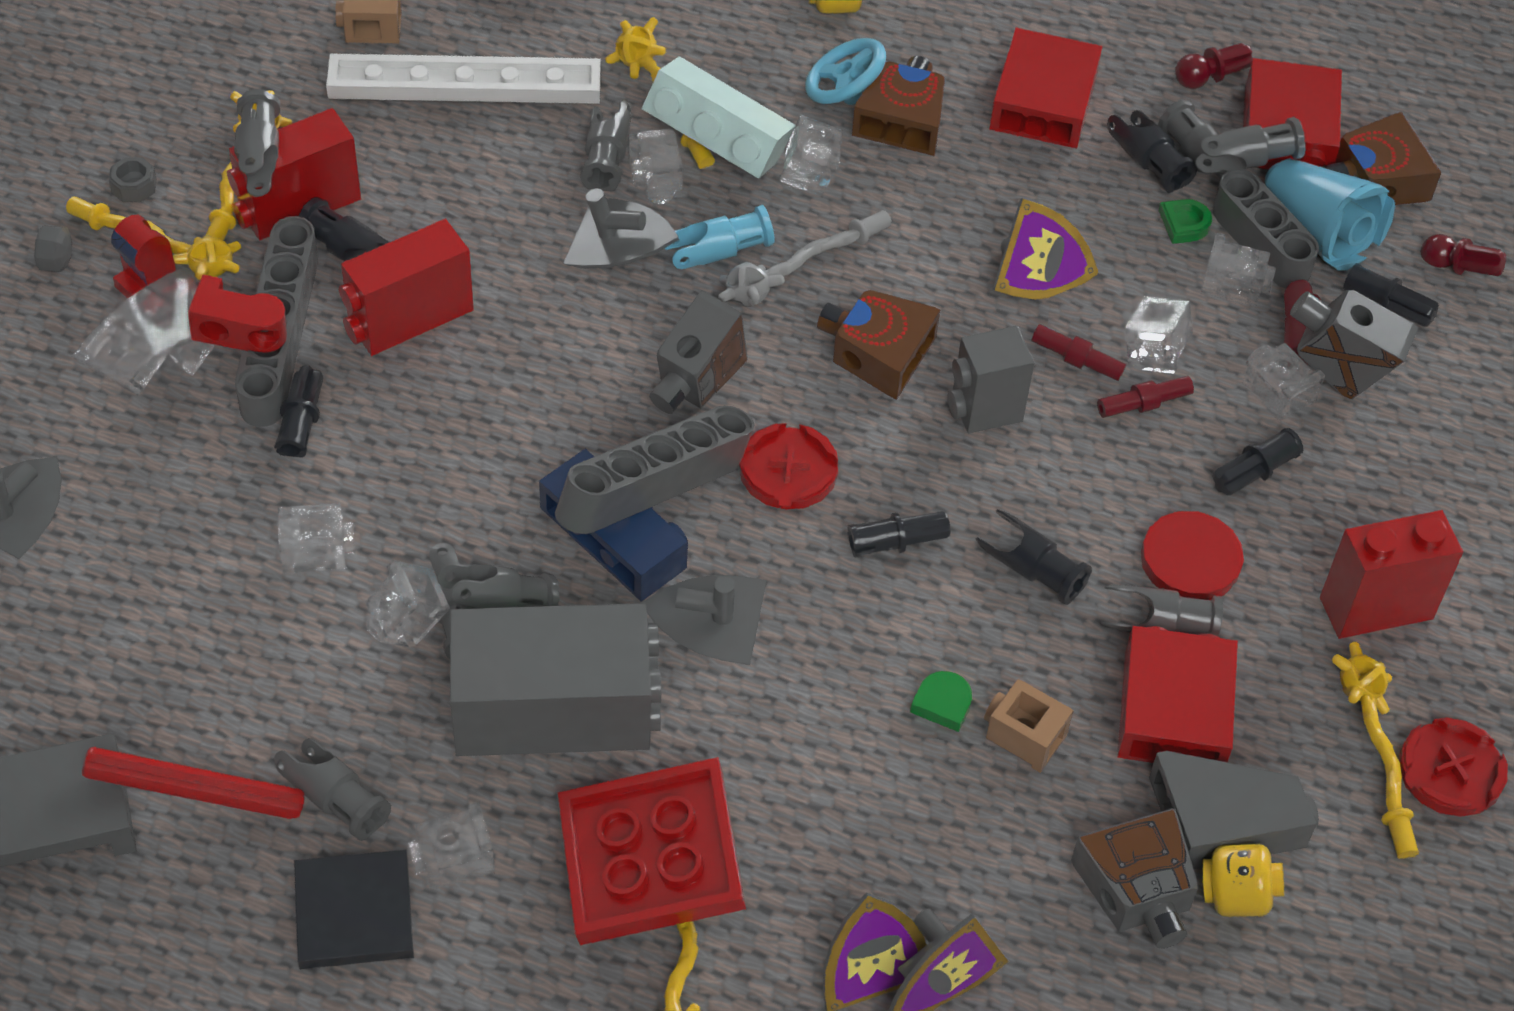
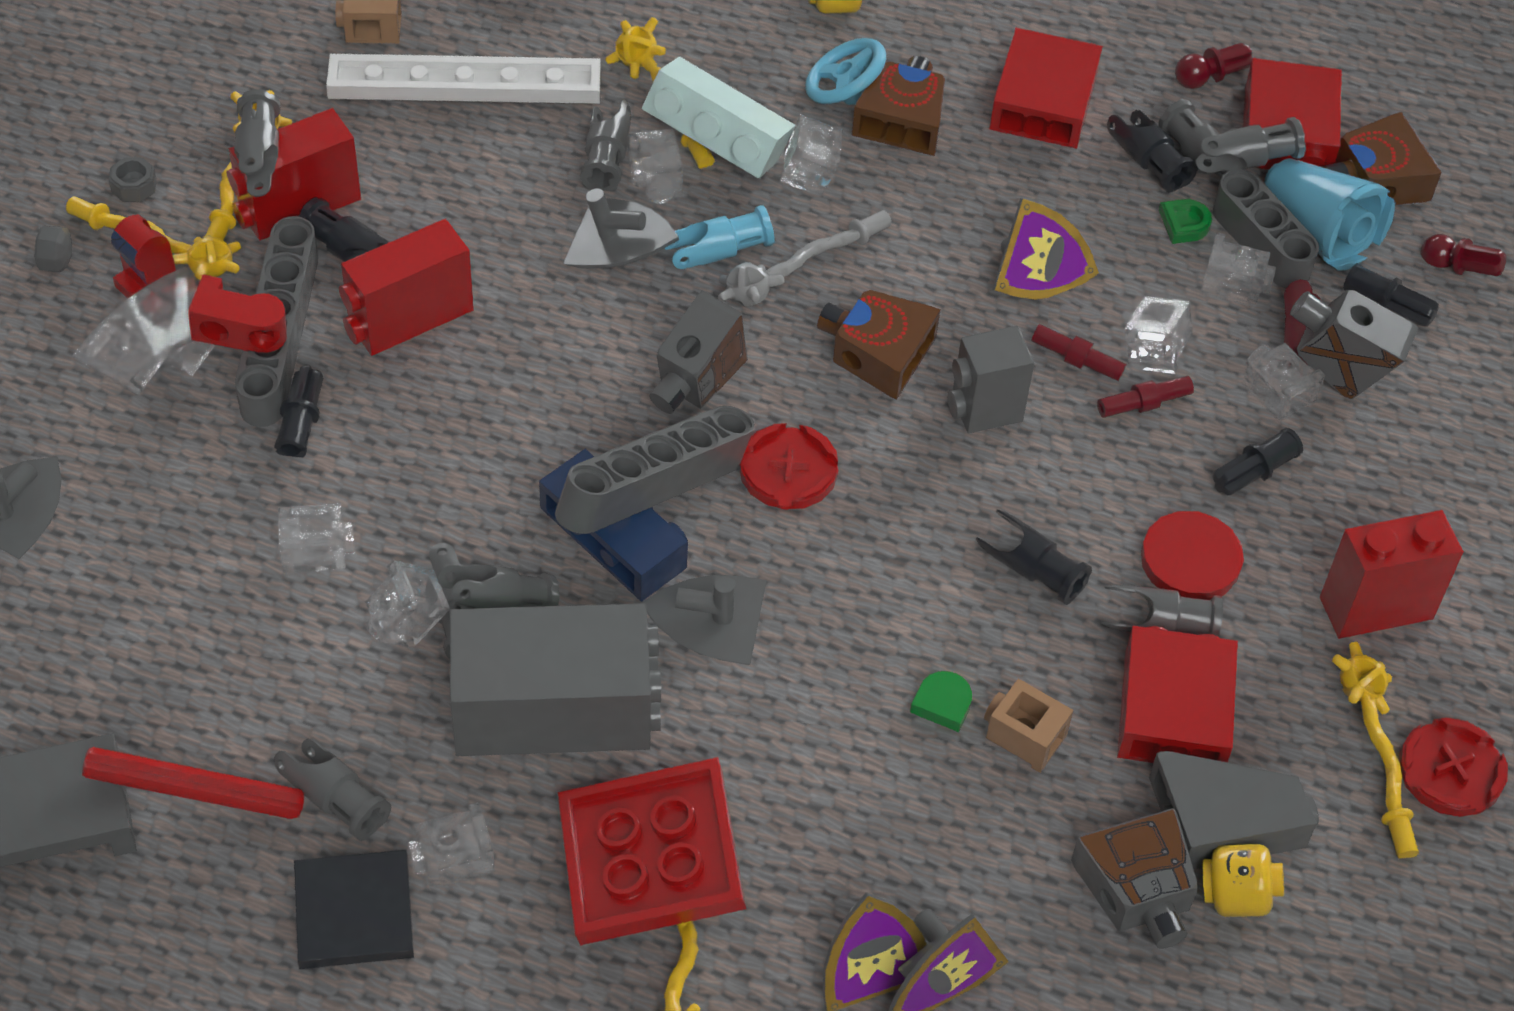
(897, 532): black axle -> none

